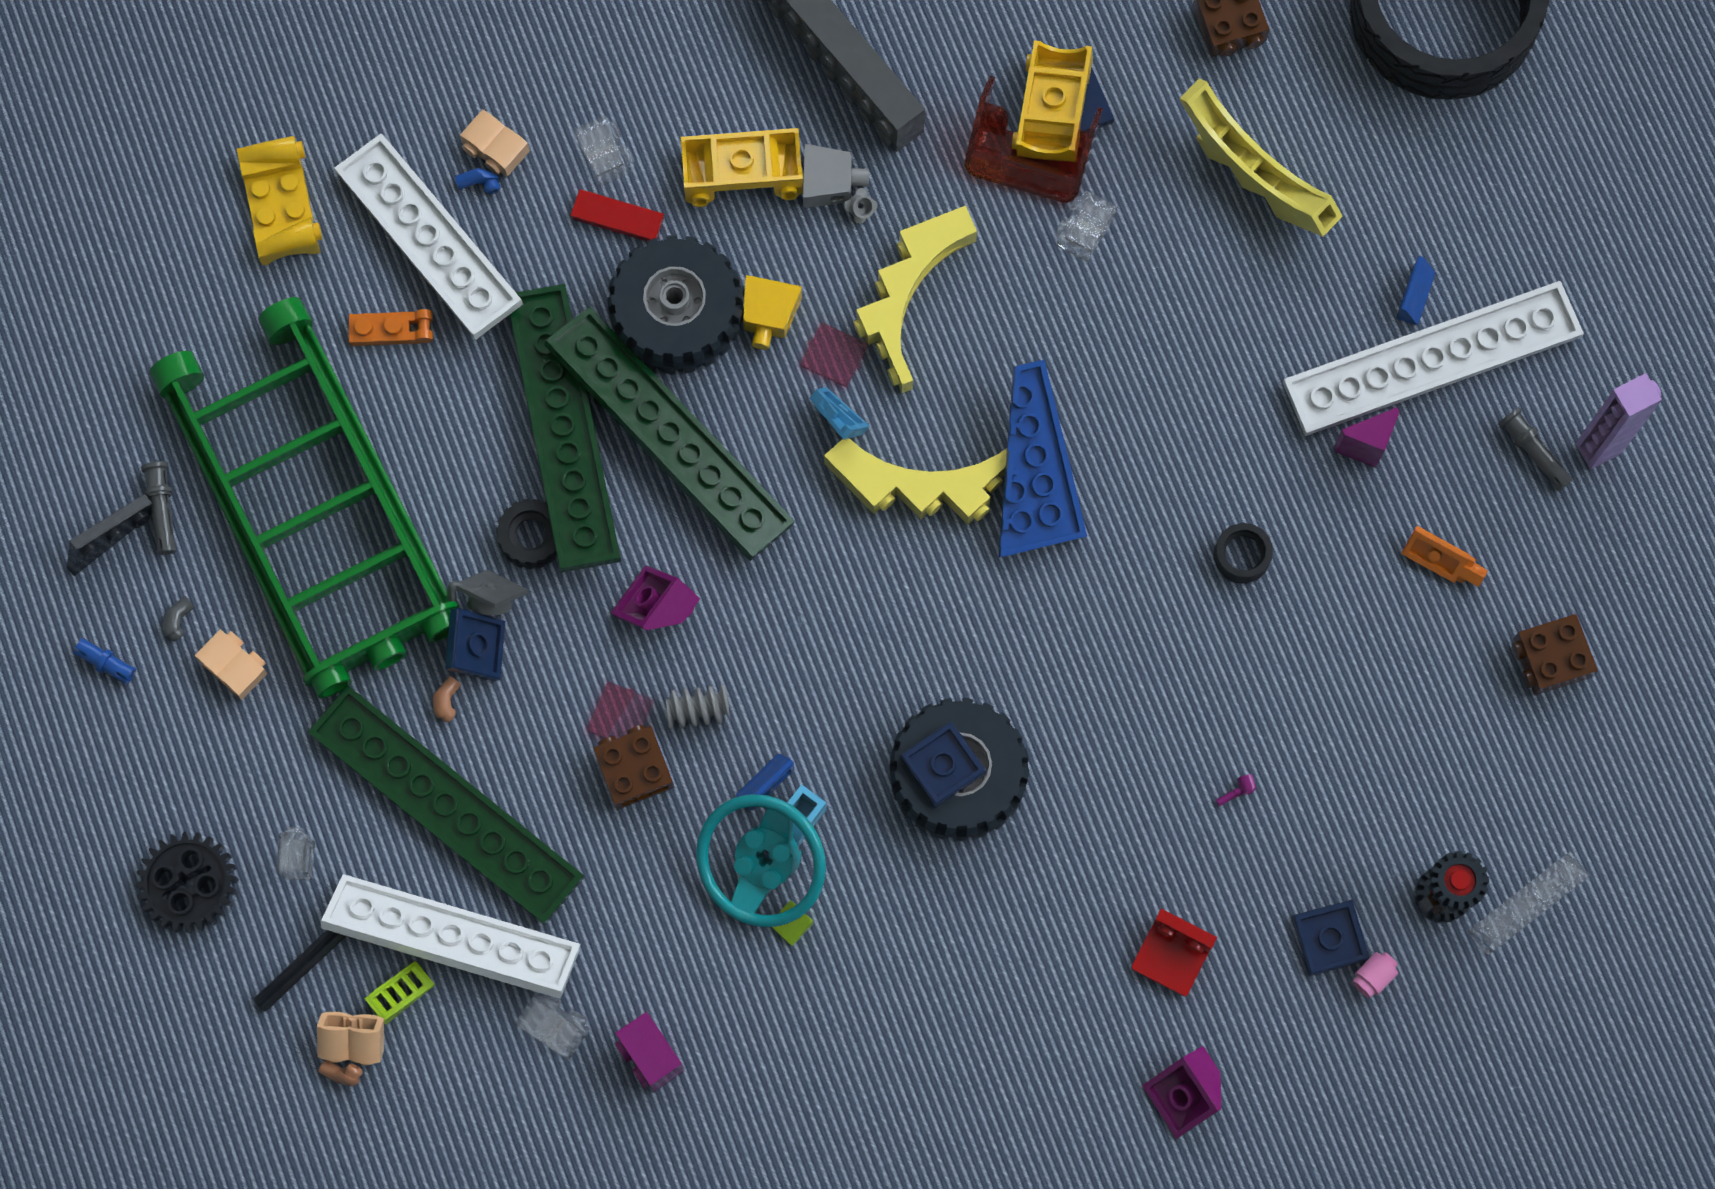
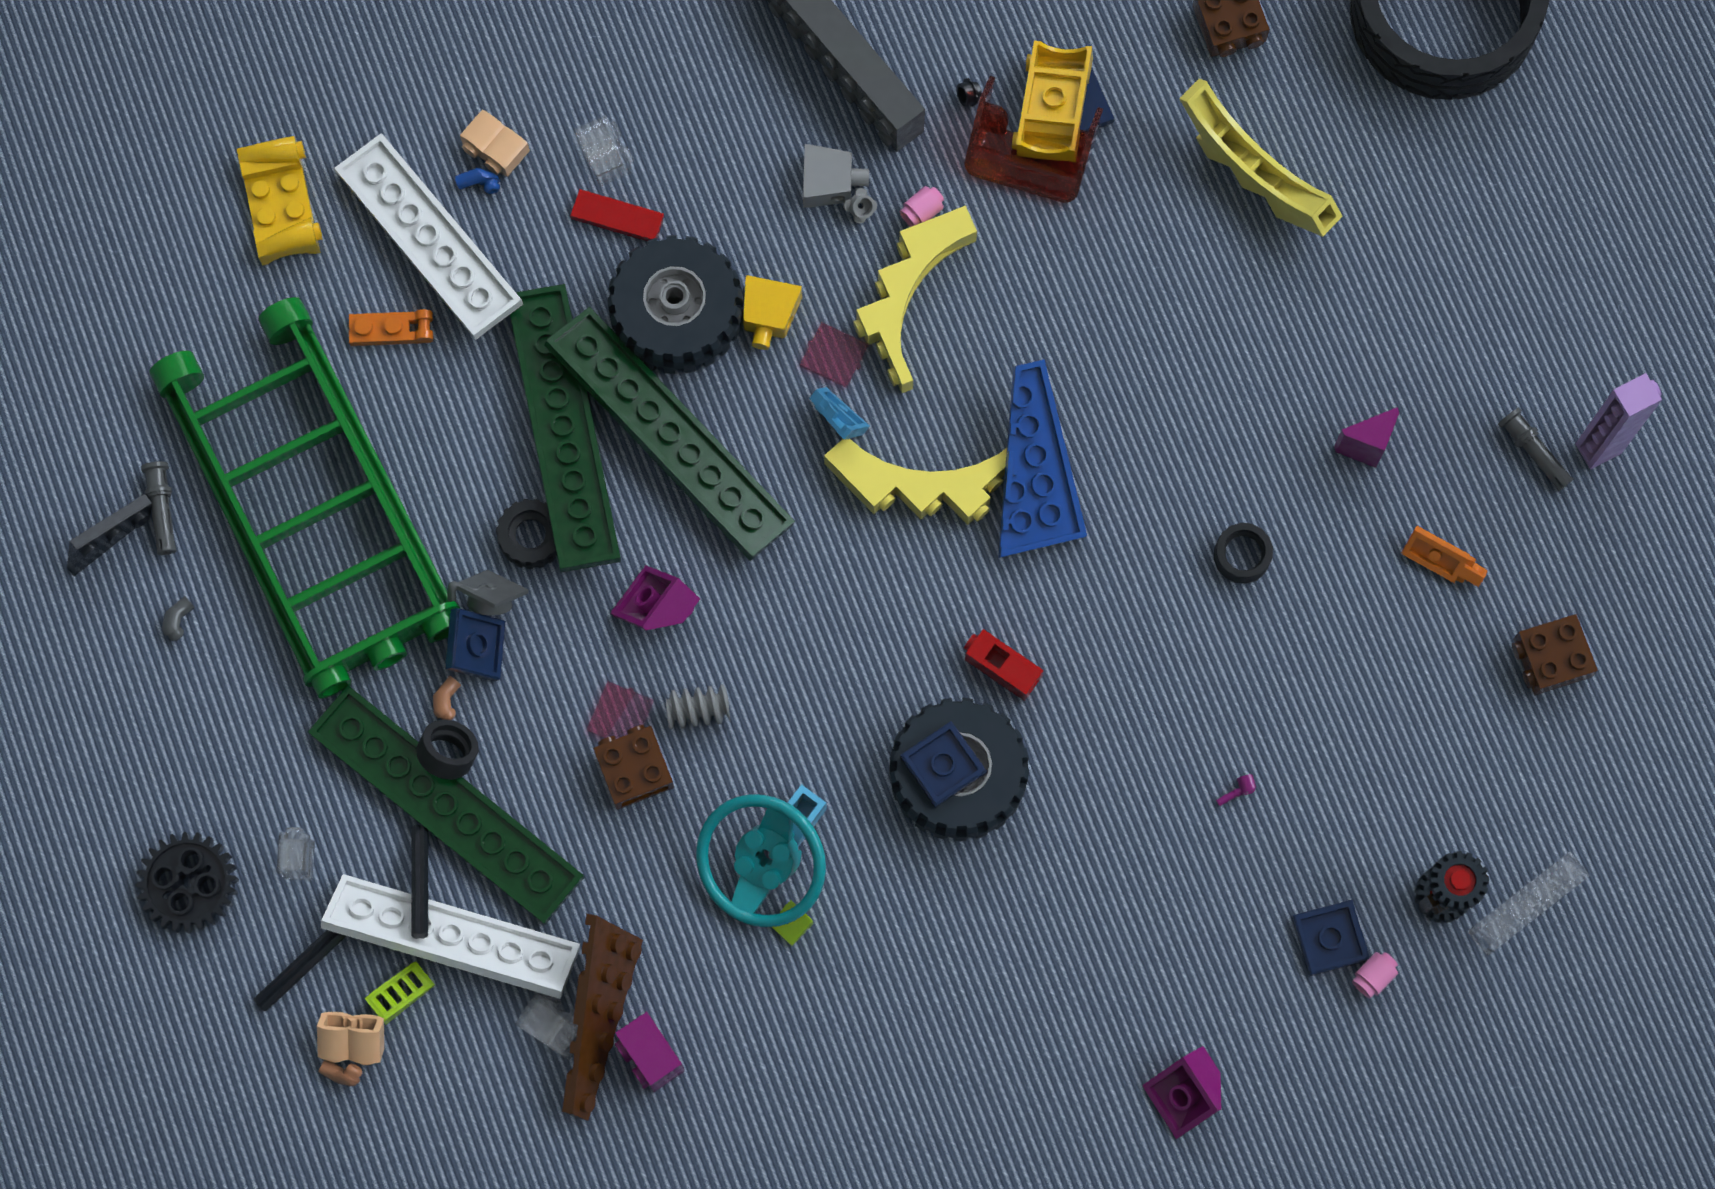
(104, 661): blue pin -> none
(232, 664): light nougat brick -> none
(419, 882): none -> black axle
(440, 765): none -> black tyre
(598, 1008): none -> reddish brown wing
(741, 163): yellow piece -> none
(768, 777): blue slope -> none
(922, 206): none -> bright pink brick
(968, 92): none -> black plate
(1002, 664): none -> red brick
(1086, 225): clear brick -> none
(1173, 952): red bracket -> none
(1416, 292): blue slope -> none
(1432, 358): white plate -> none

